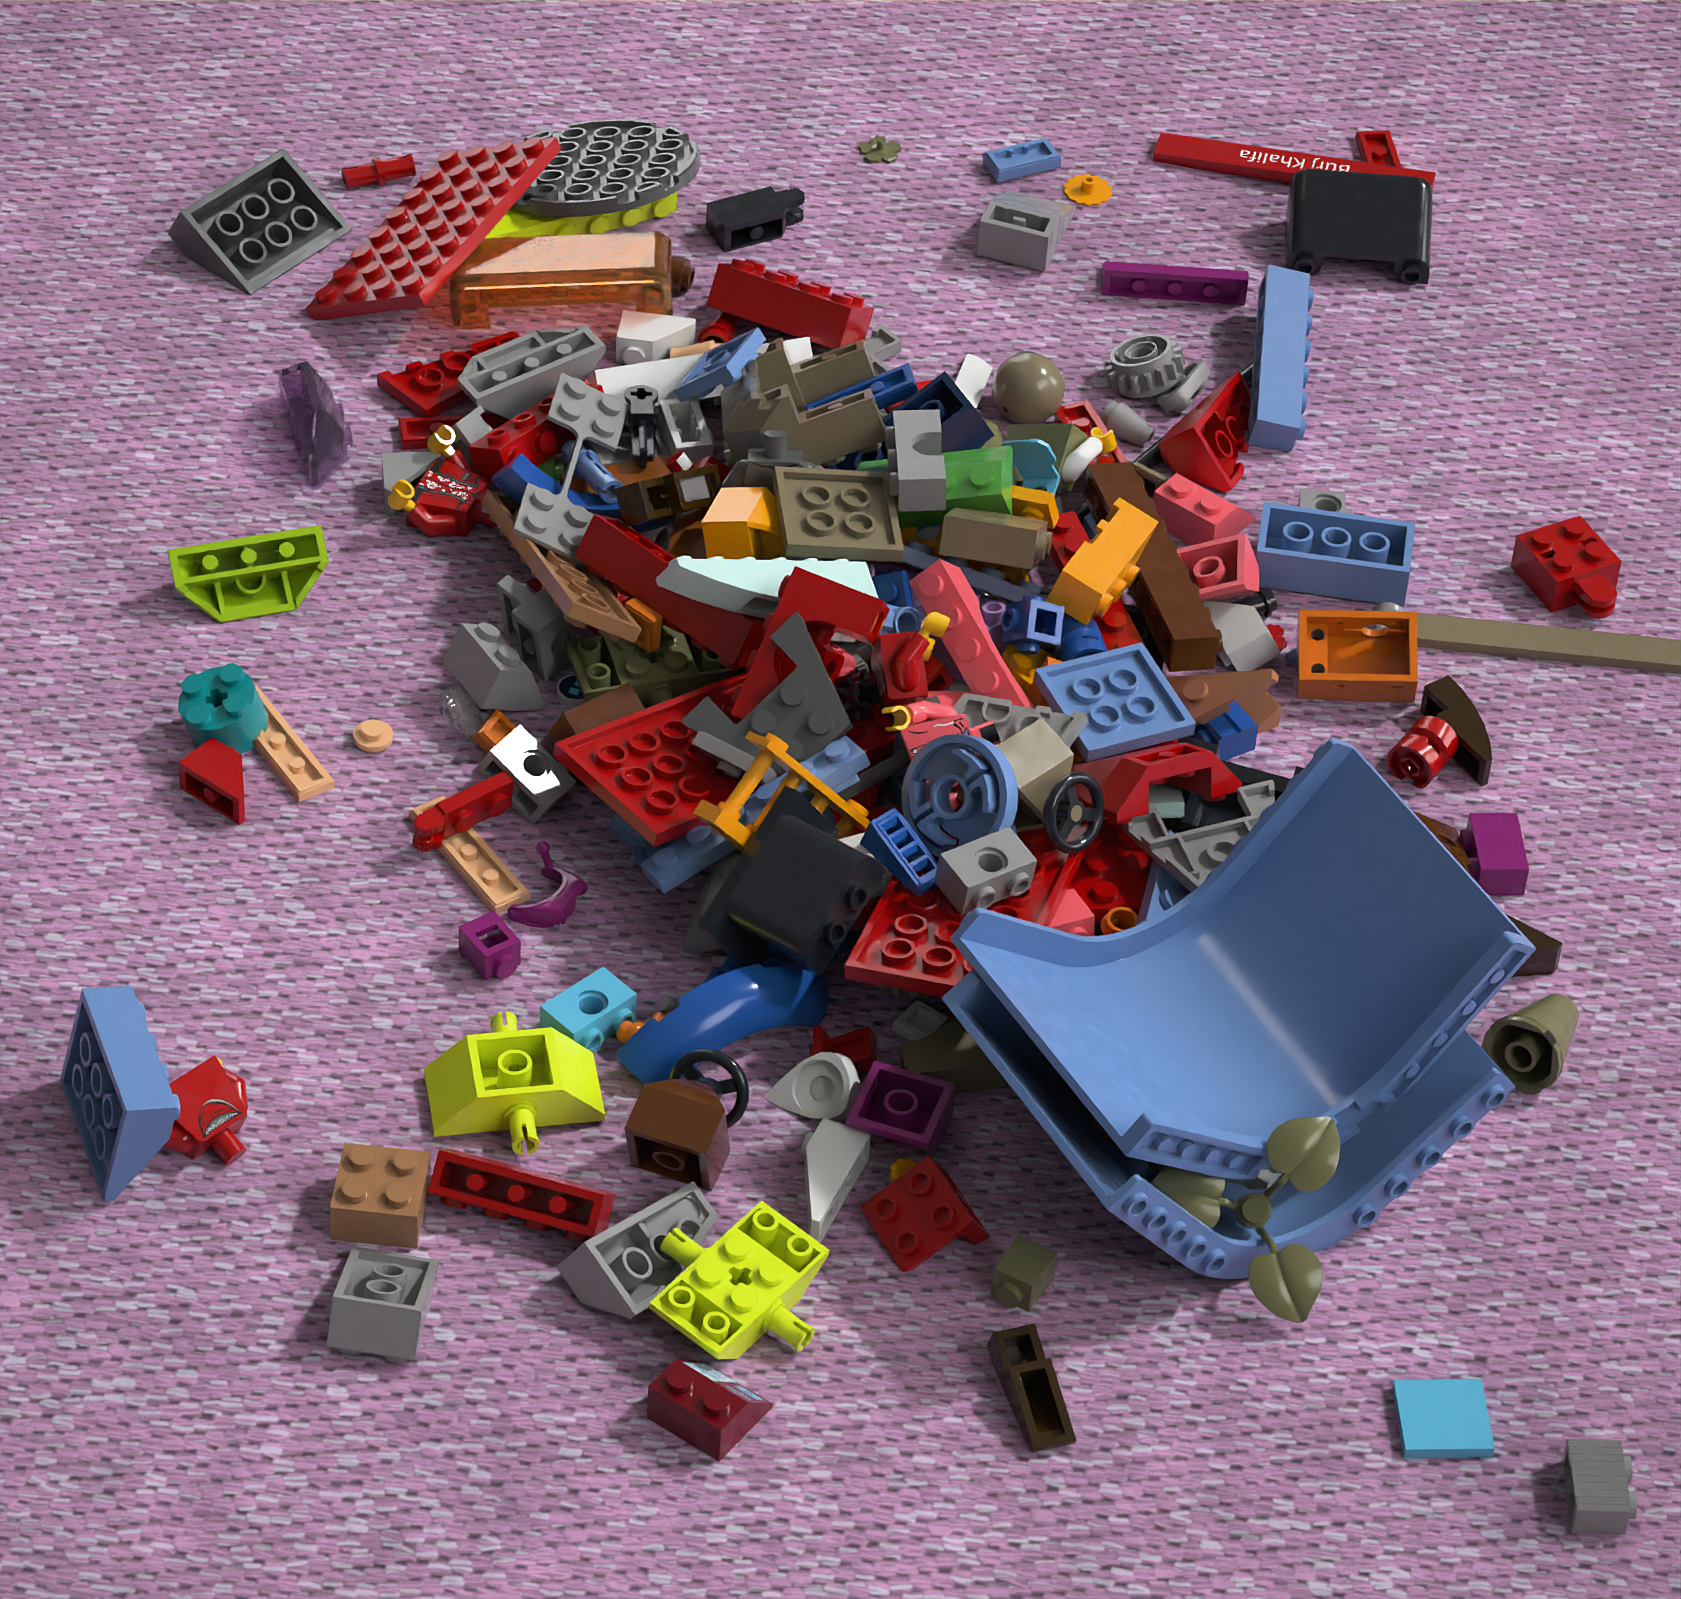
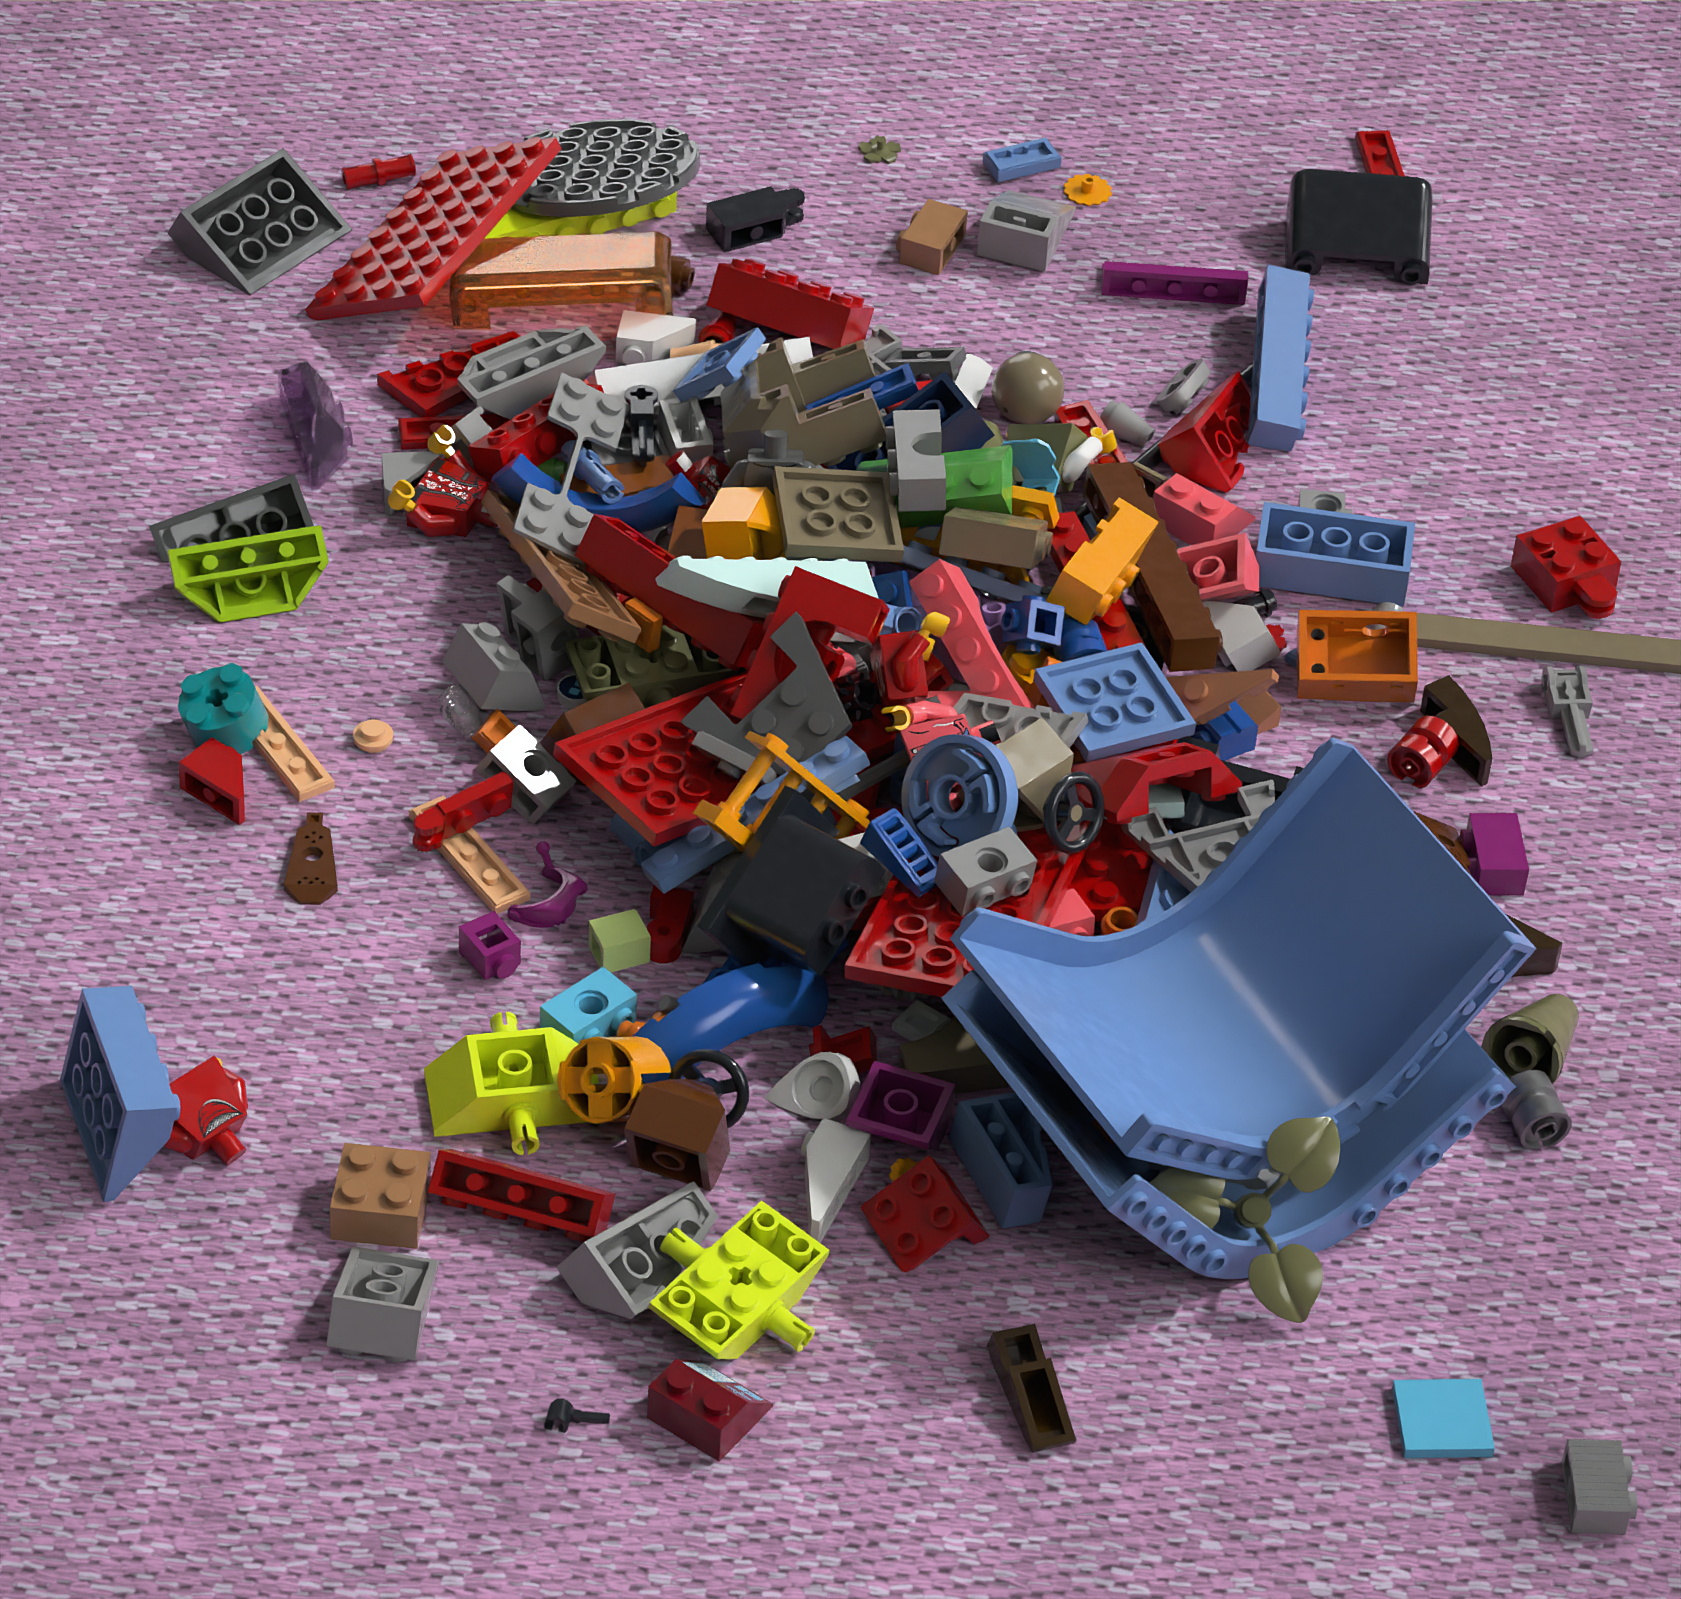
(251, 513): none -> dark grey wedge
(312, 880): none -> reddish brown piece
(564, 1412): none -> black hand
(619, 941): none -> yellowish green panel
(623, 1063): none -> light orange cylinder
(668, 495): dark brown slope -> none
(670, 924): none -> red leg
(929, 360): none -> dark grey hinge
(932, 236): none -> medium nougat brick
(1004, 1156): none -> medium blue wedge
(1023, 1274): olive brick -> none
(1144, 365): light grey gear -> none
(1261, 161): red tile -> none
(1536, 1110): none -> flat silver wheel
(1571, 701): none -> light grey connector

